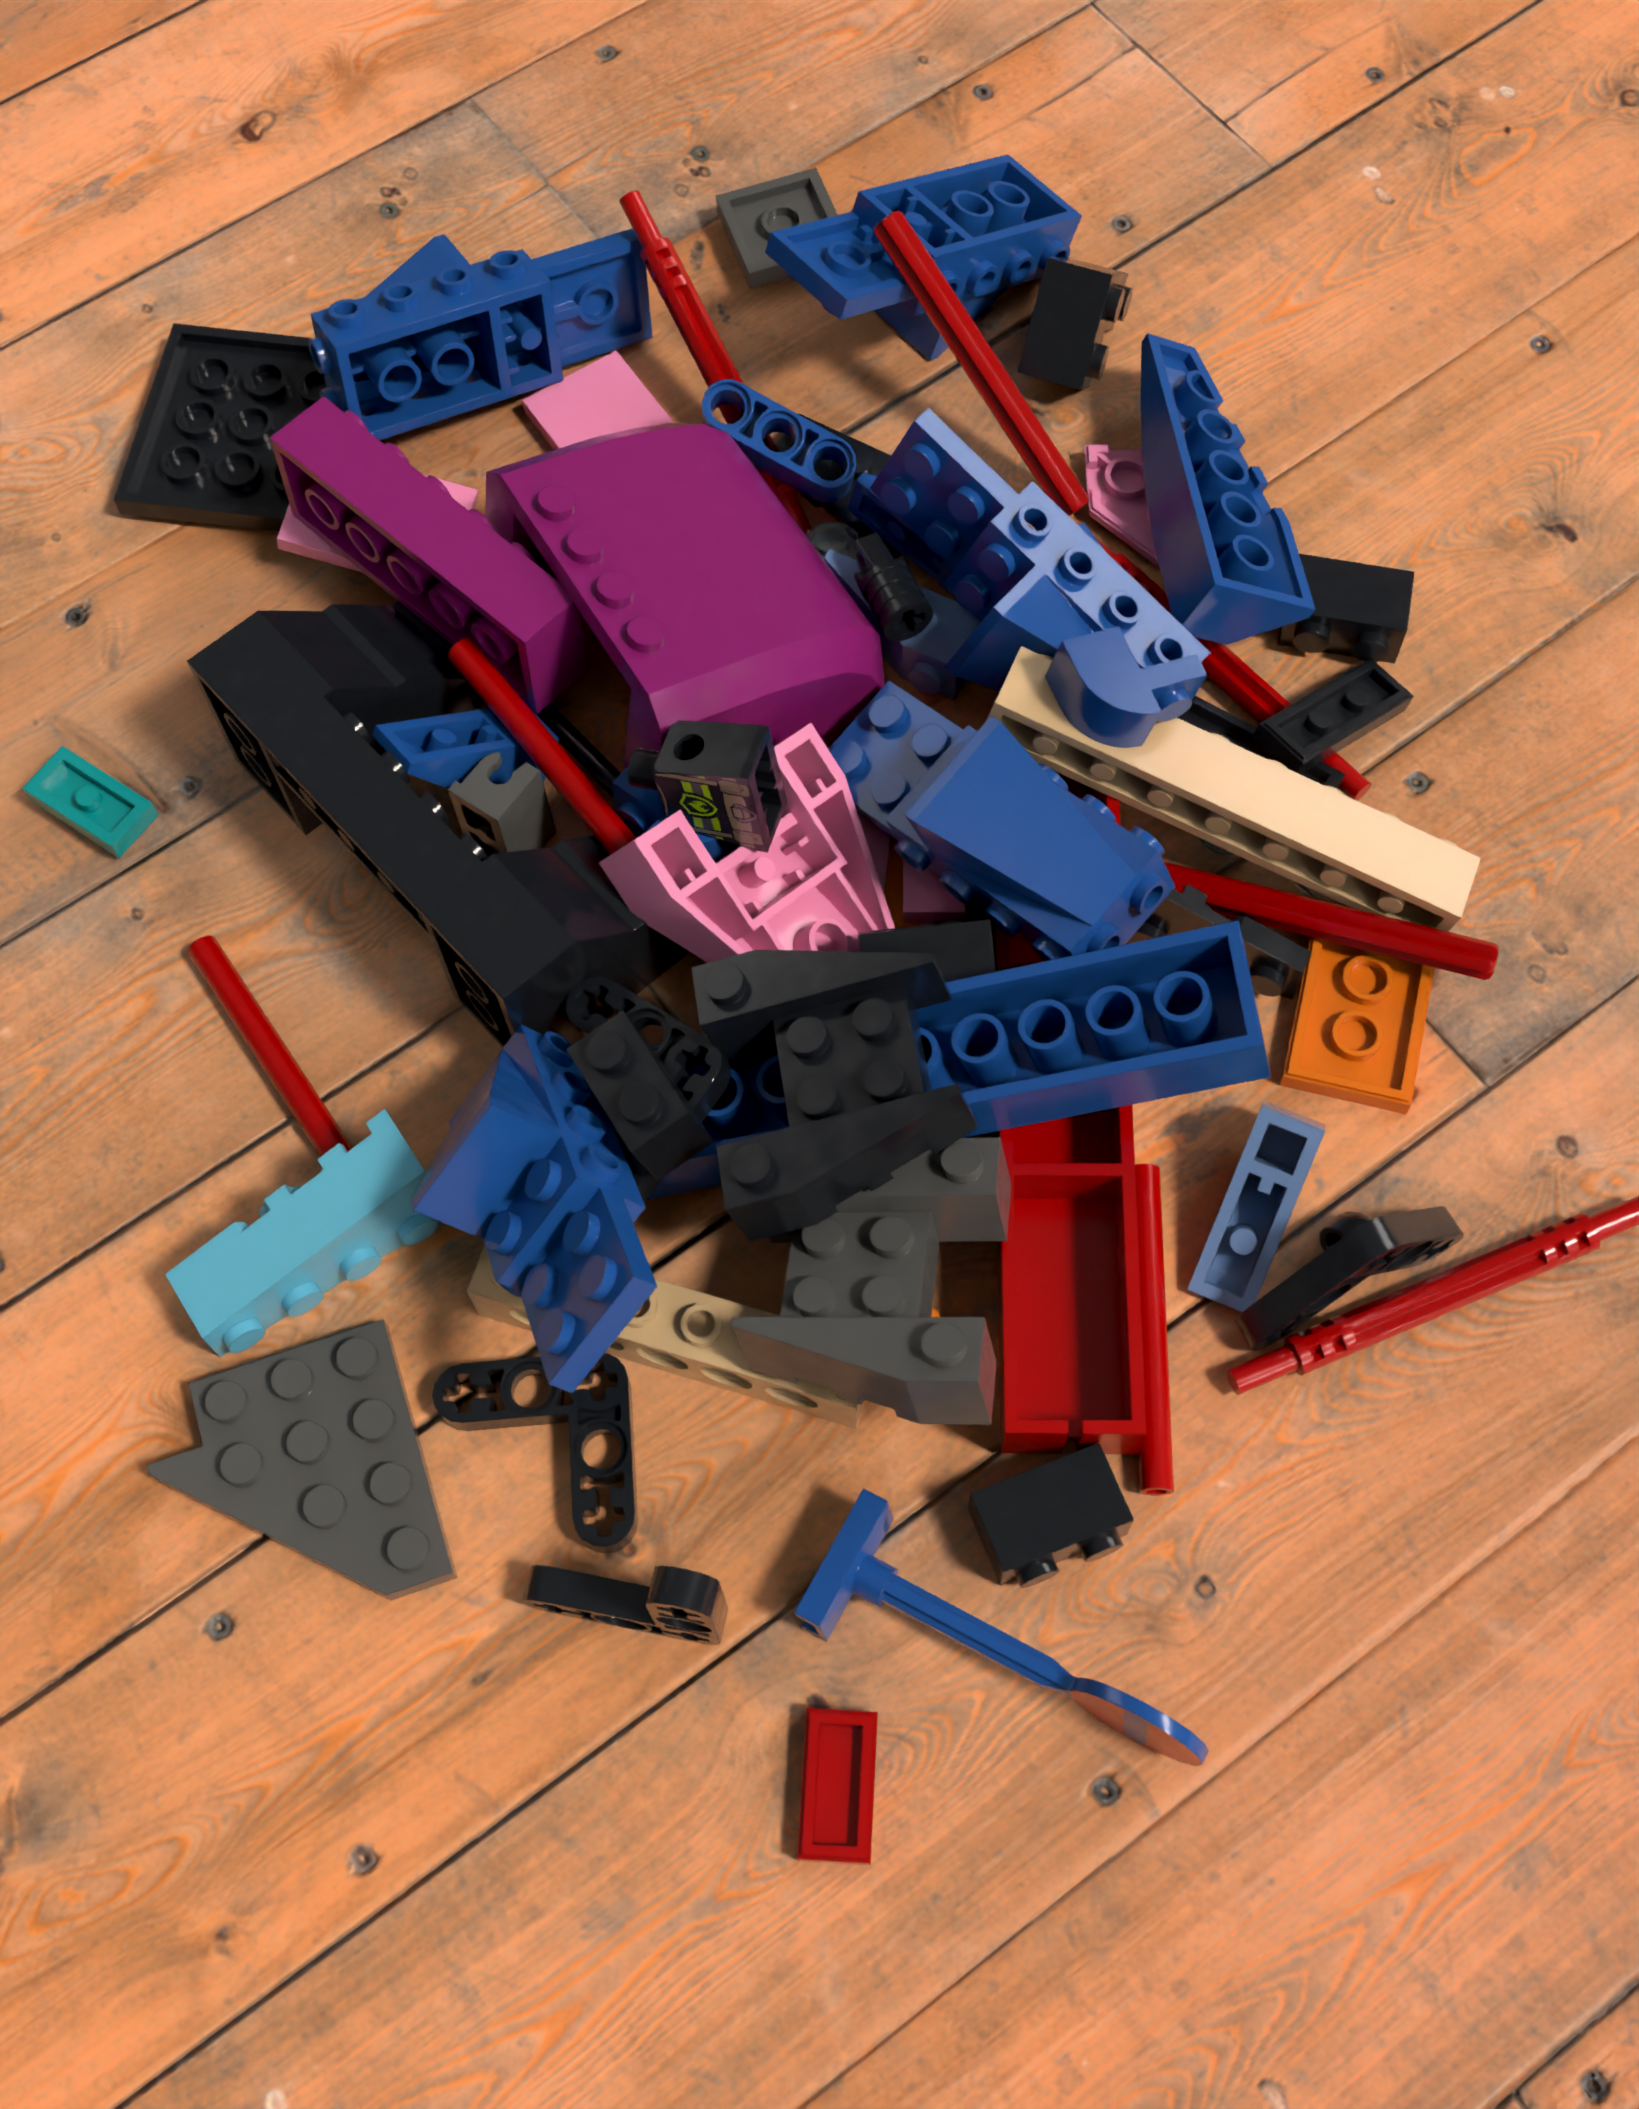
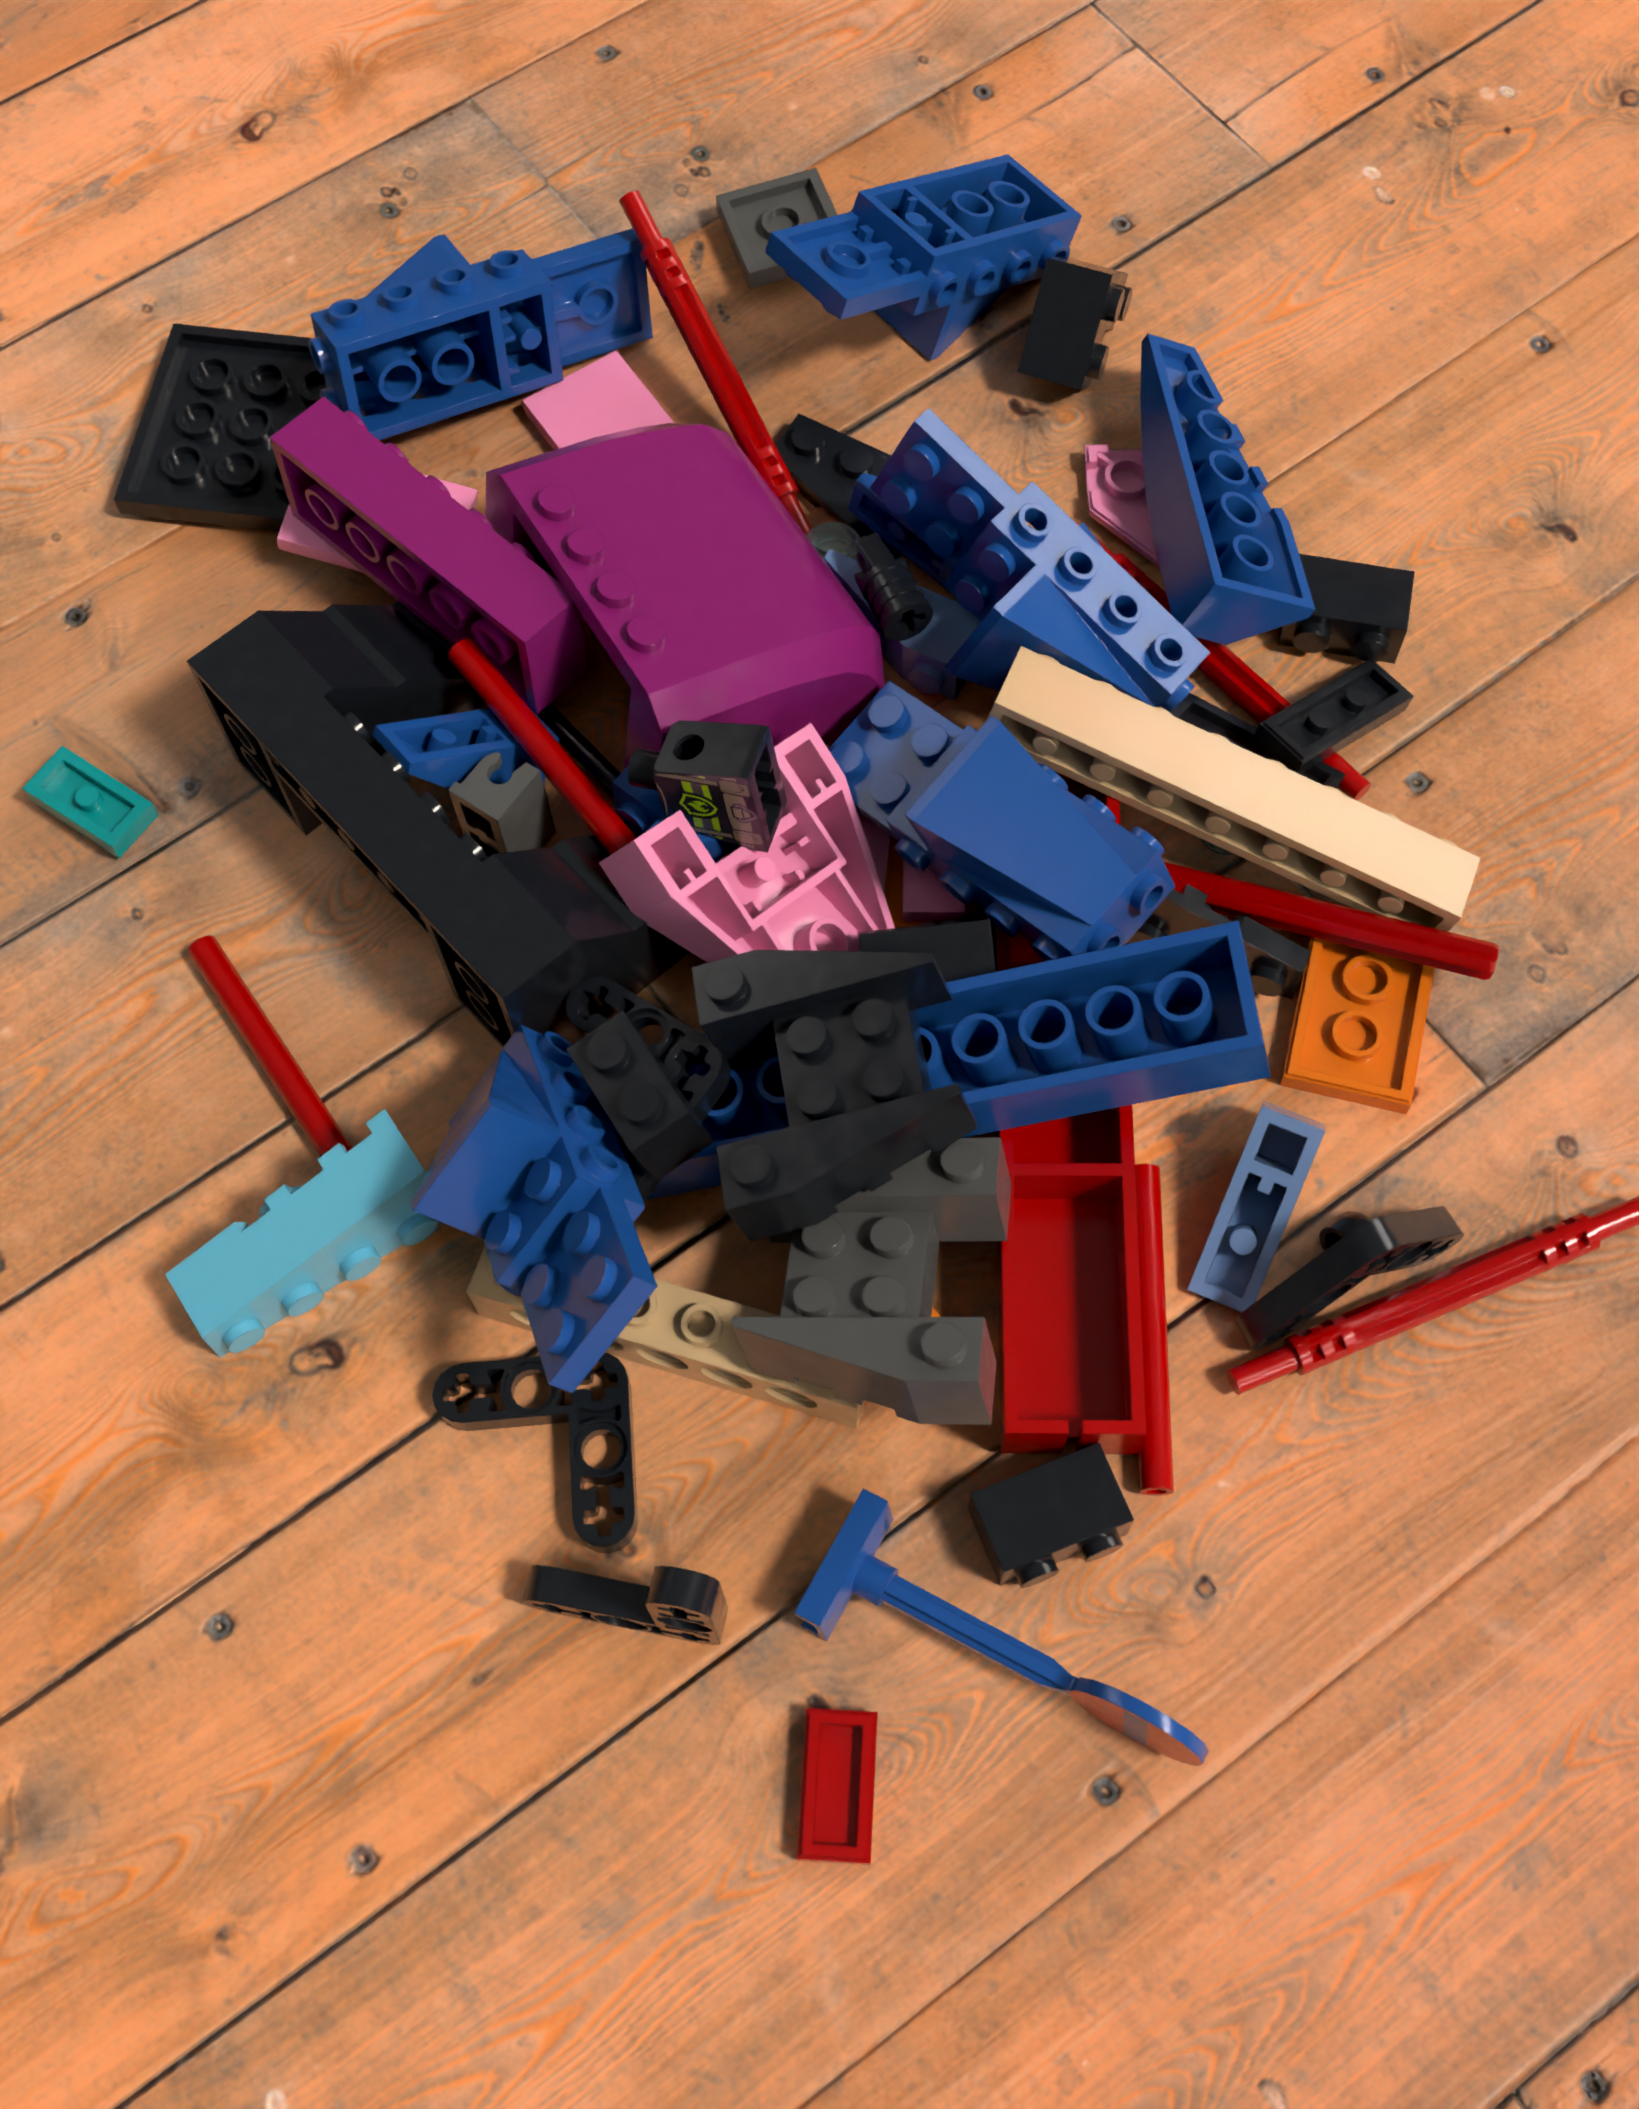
(321, 1461): dark grey wing -> none
(795, 465): blue beam -> none
(979, 362): red axle -> none
(1113, 697): blue brick -> none

